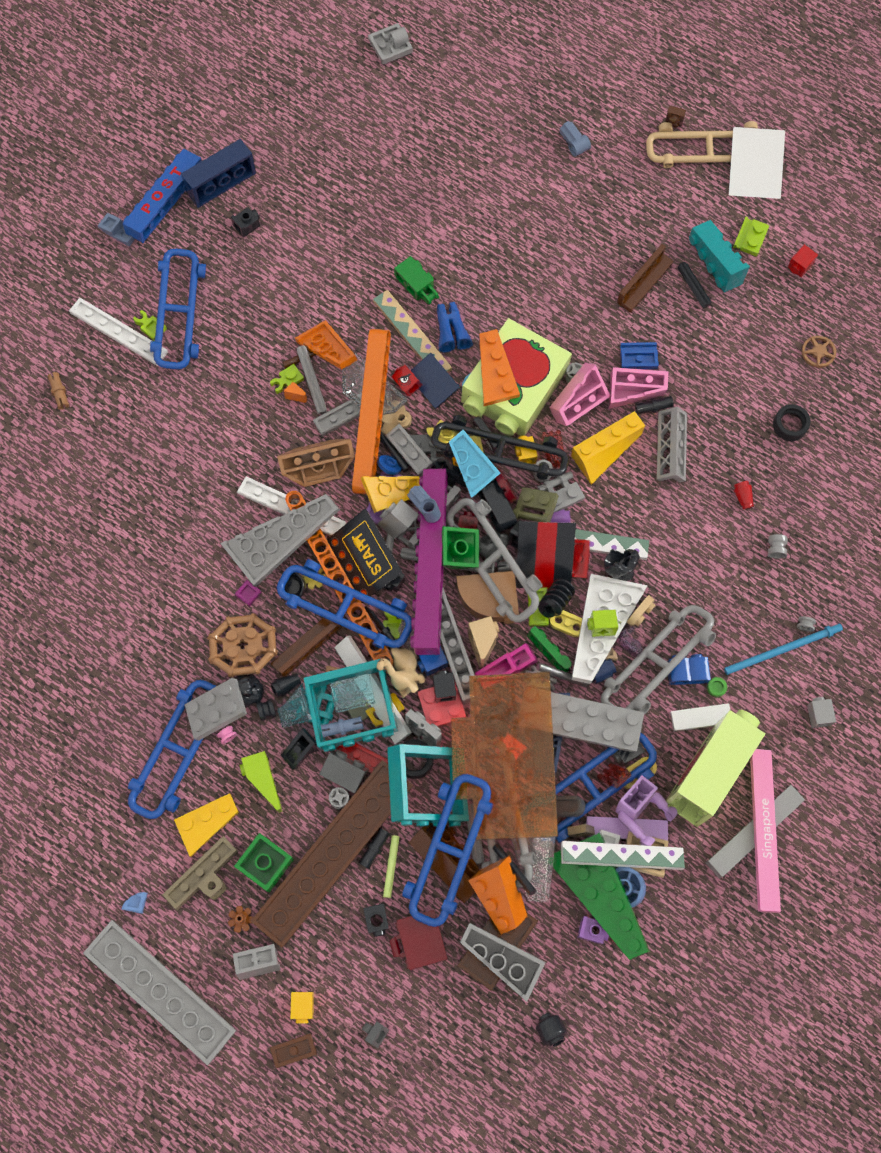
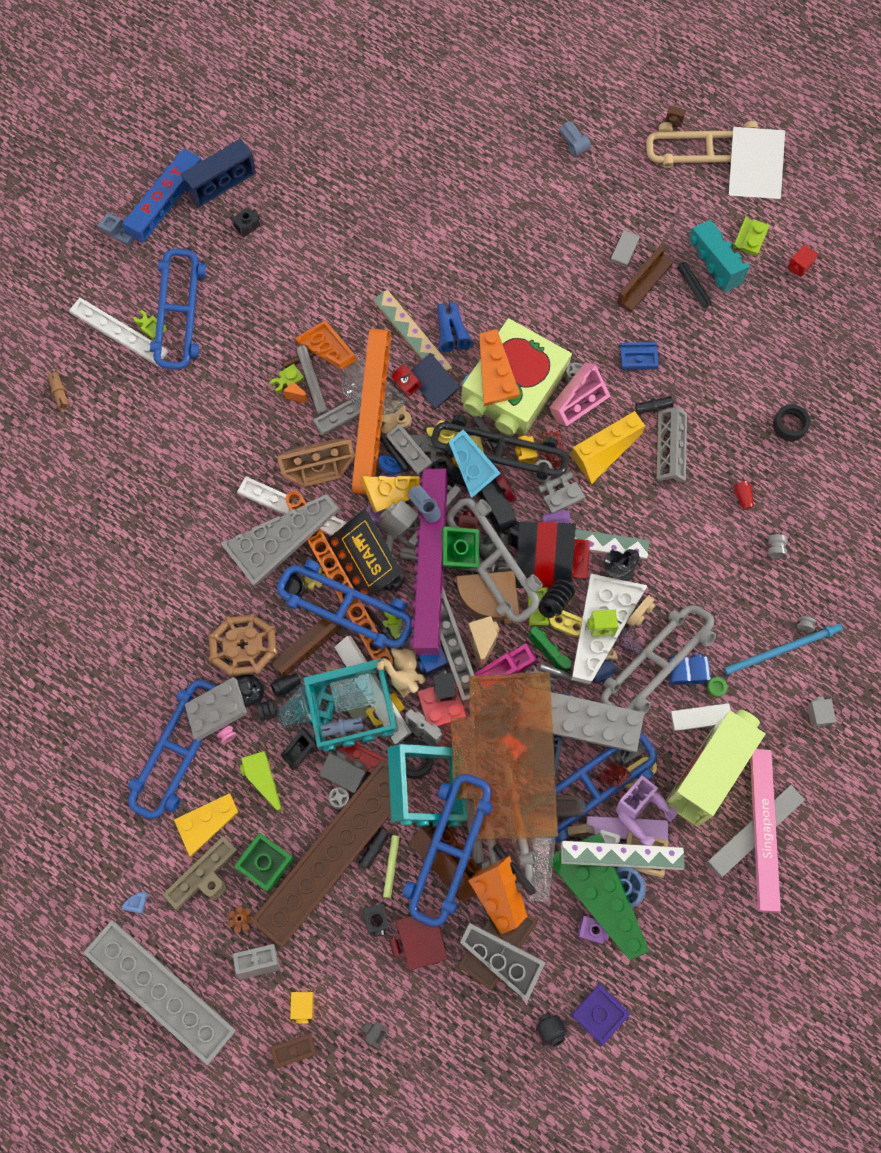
(248, 593): magenta tile -> none
(390, 43): light grey plate -> none
(416, 280): green brick -> none
(536, 500): olive plate -> none
(600, 1014): none -> dark purple tile
(625, 248): none -> light grey tile
(635, 385): bright pink wedge -> none
(819, 351): medium nougat wheel -> none

